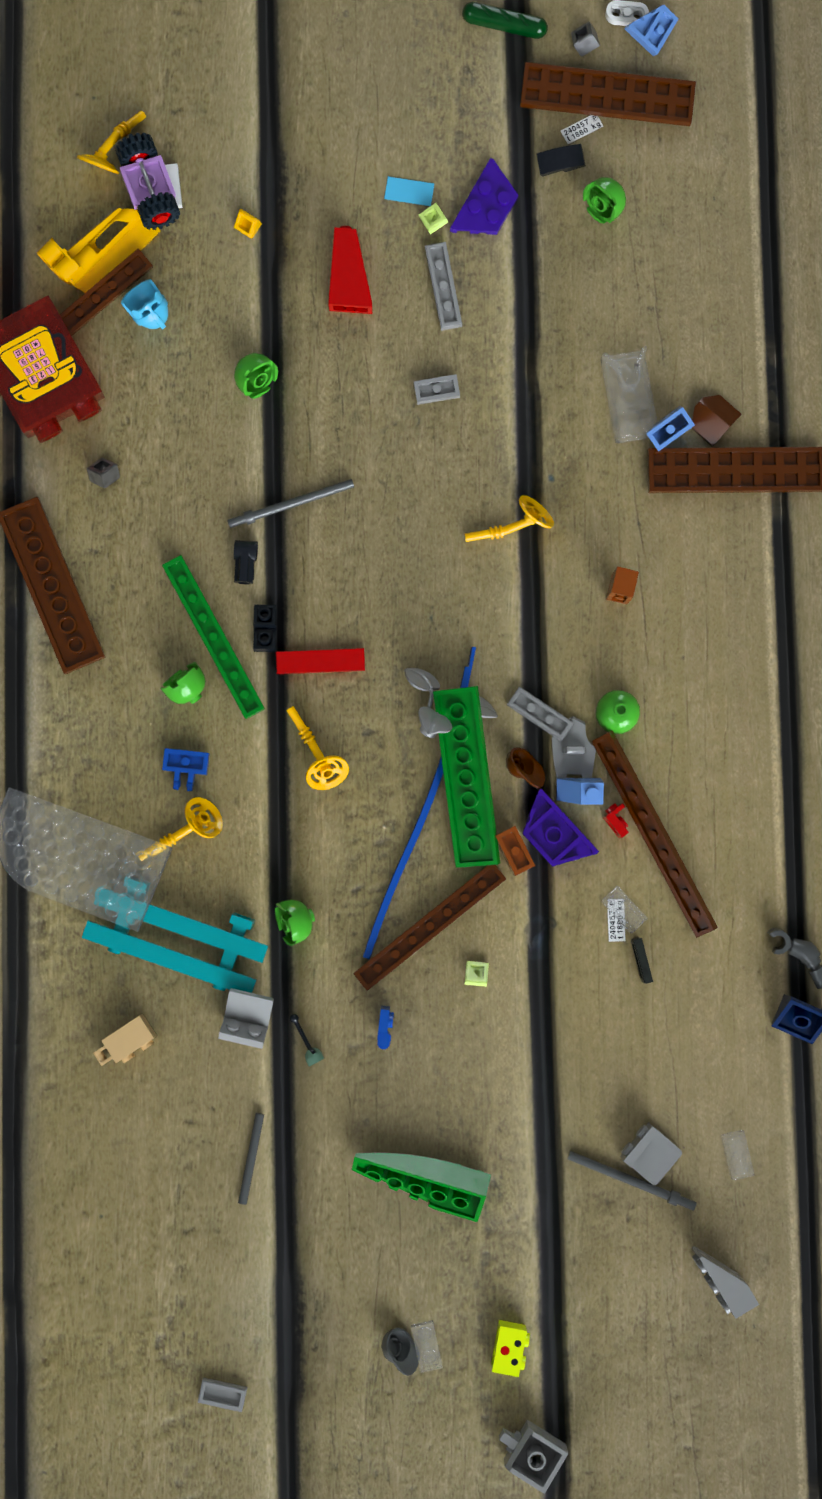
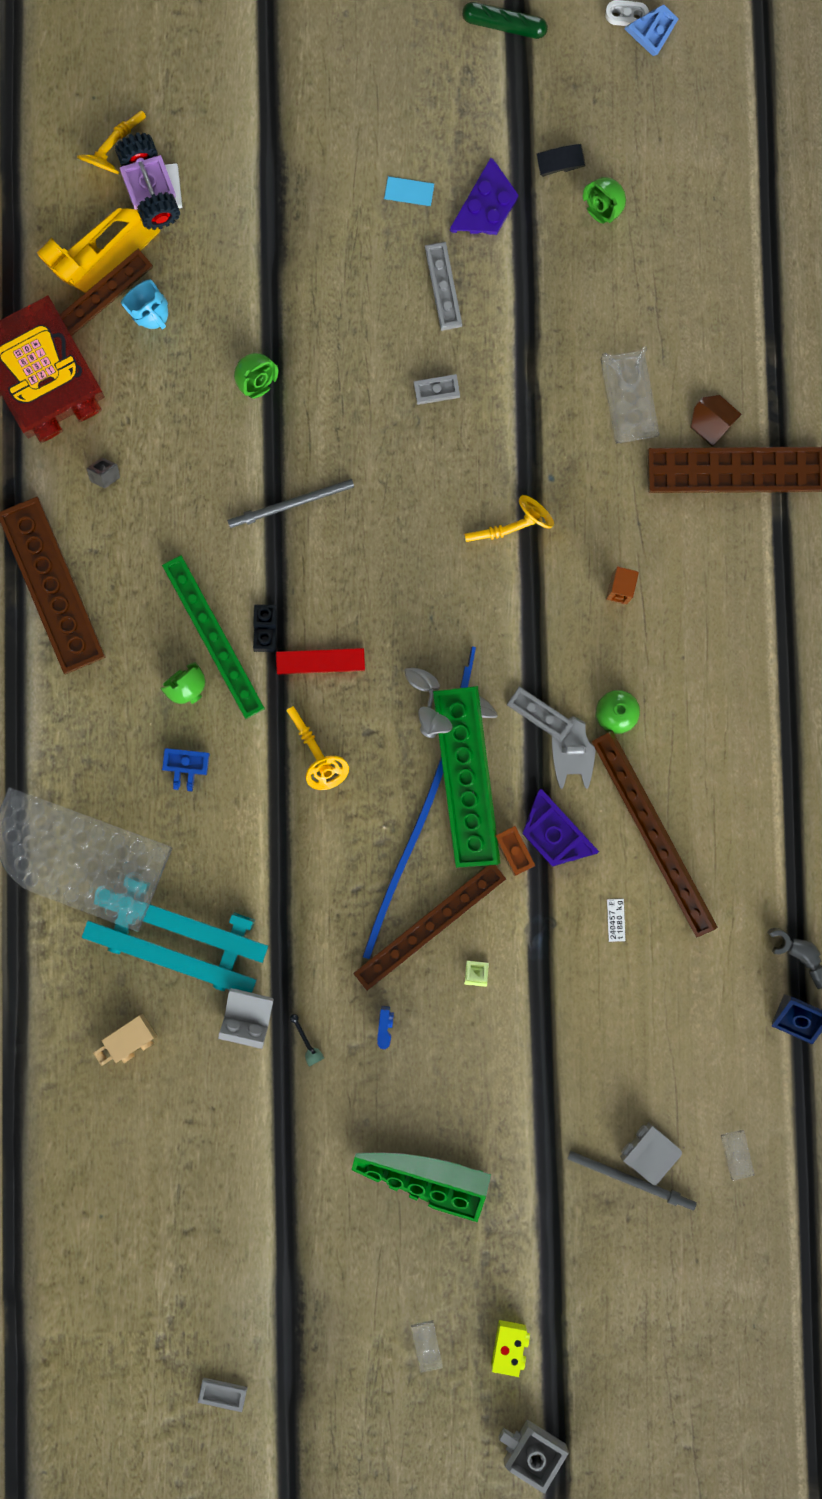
(197, 821): yellow dish -> none
(245, 556): black piece -> none
(247, 223): yellow slope -> none
(251, 1157): dark grey bar -> none
(294, 920): bright green cylinder -> none
(348, 278): red slope -> none
(400, 1350): dark grey cap -> none
(433, 218): yellowish green tile -> none
(525, 766): reddish brown cap -> none
(580, 790): medium blue slope -> none
(581, 128): white sticker -> none
(585, 39): flat silver slope -> none
(608, 94): reddish brown plate -> none
(616, 823): red bracket -> none
(624, 909): clear tile -> none
(641, 960): pearl dark grey tile -> none
(670, 428): medium blue slope -> none
(733, 1291): light grey slope -> none

